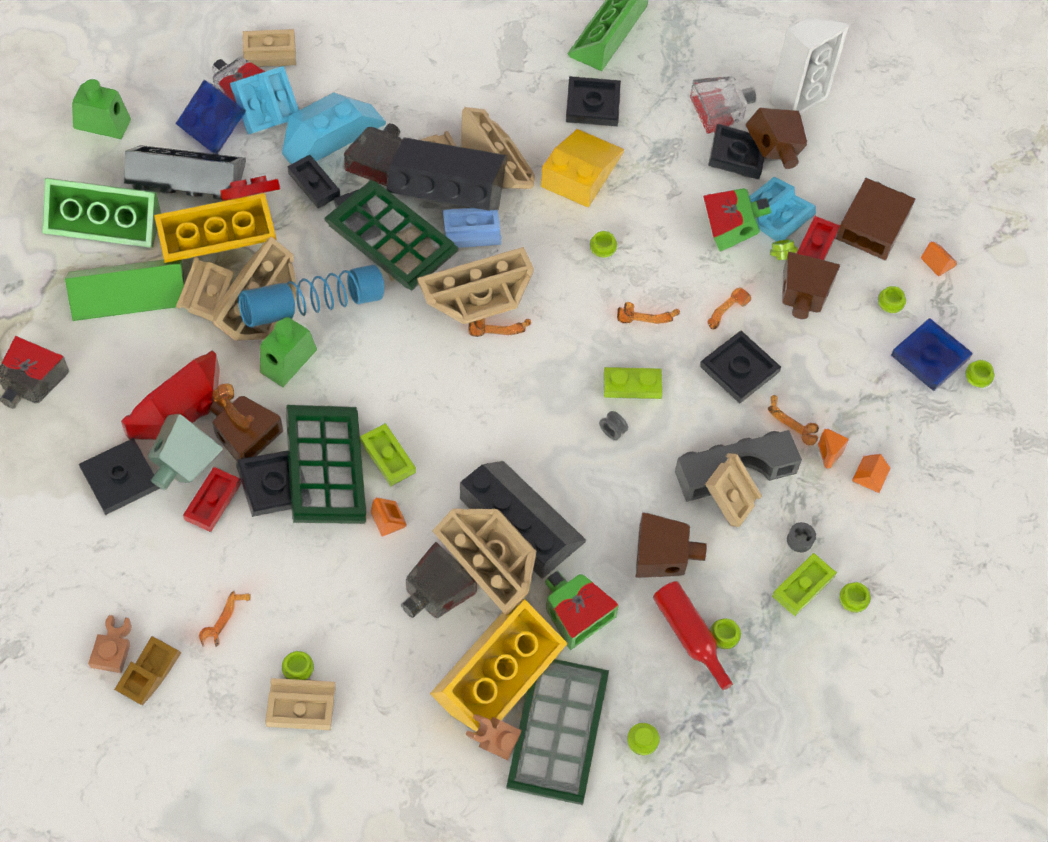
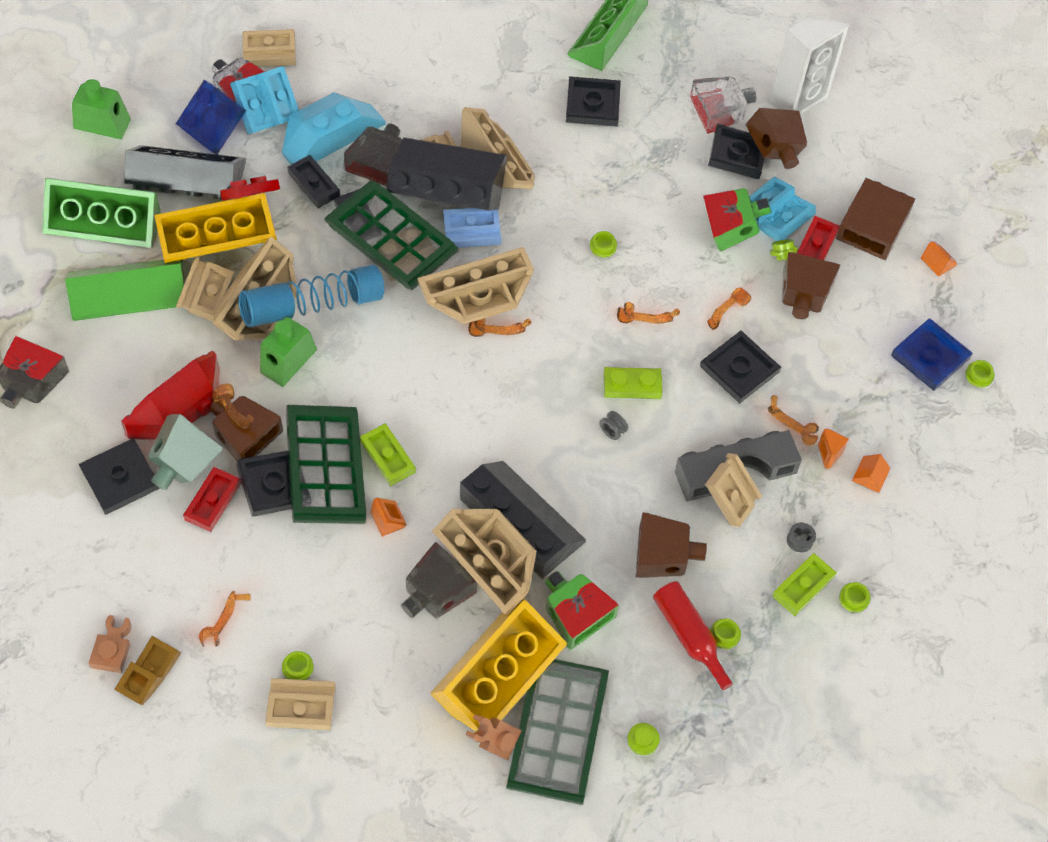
(580, 167): yellow slope -> none
(892, 299): lime plate -> none

